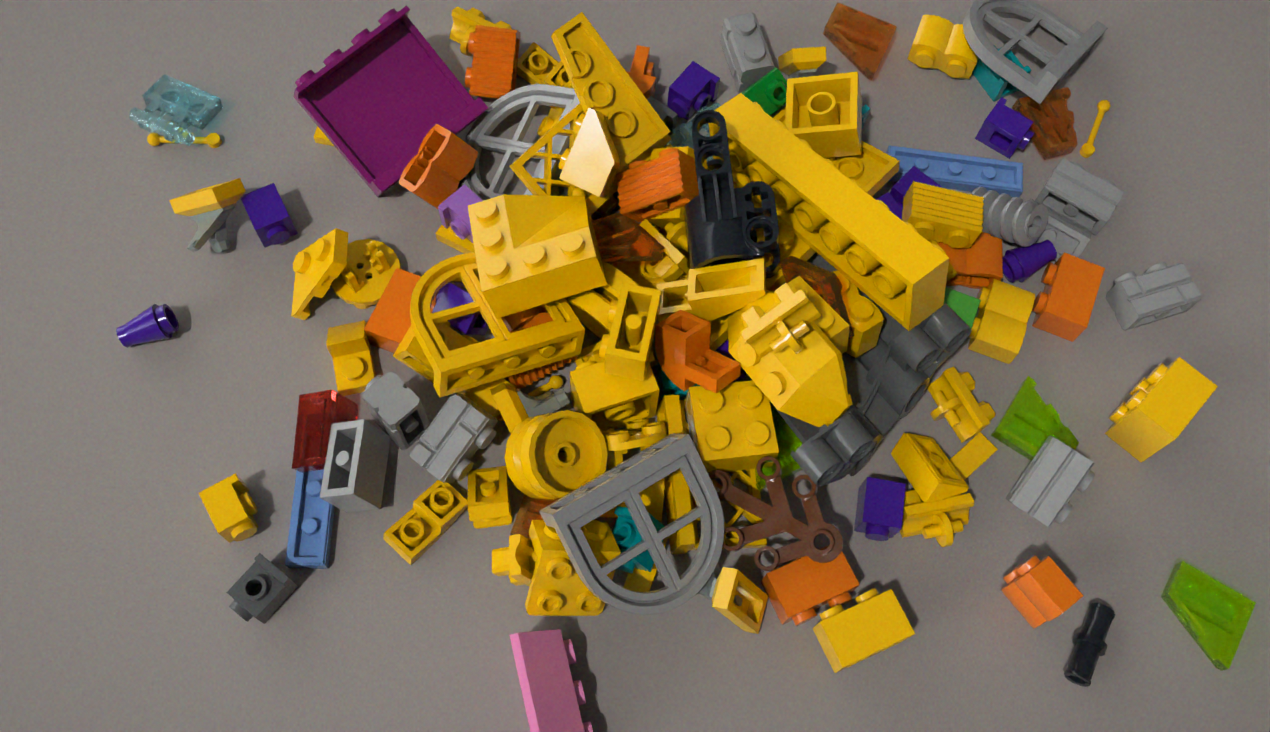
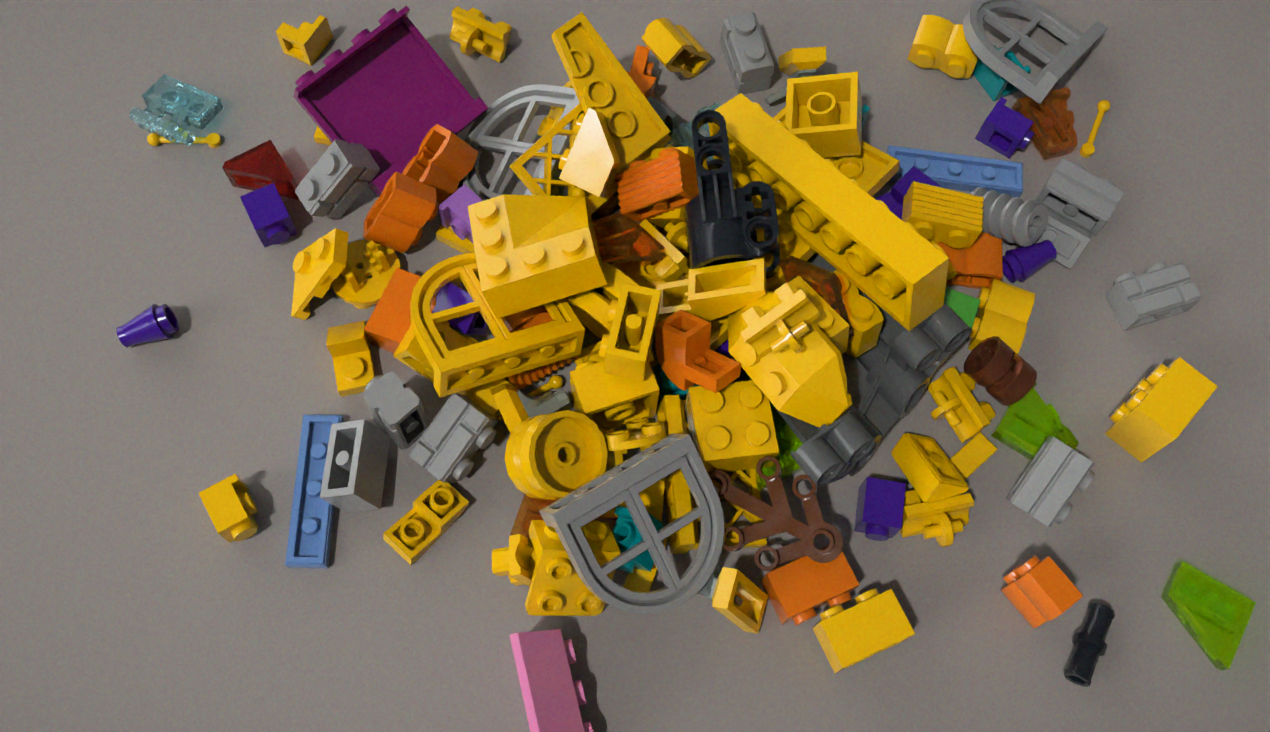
(210, 209): piece -> none
(260, 168): none -> clear red slope
(274, 592): dark grey brick -> none
(306, 41): none -> yellow panel
(313, 426): clear red panel -> none
(337, 179): none -> light grey brick
(400, 213): none -> orange brick
(489, 497): yellow slope -> none
(493, 62): orange brick -> none
(540, 68): yellow slope -> none
(675, 47): none -> yellow brick
(692, 91): dark purple brick -> none
(768, 91): green hips -> none
(859, 37): clear orange wing -> none
(1000, 371): none -> copper wheel
(1067, 296): orange brick -> none

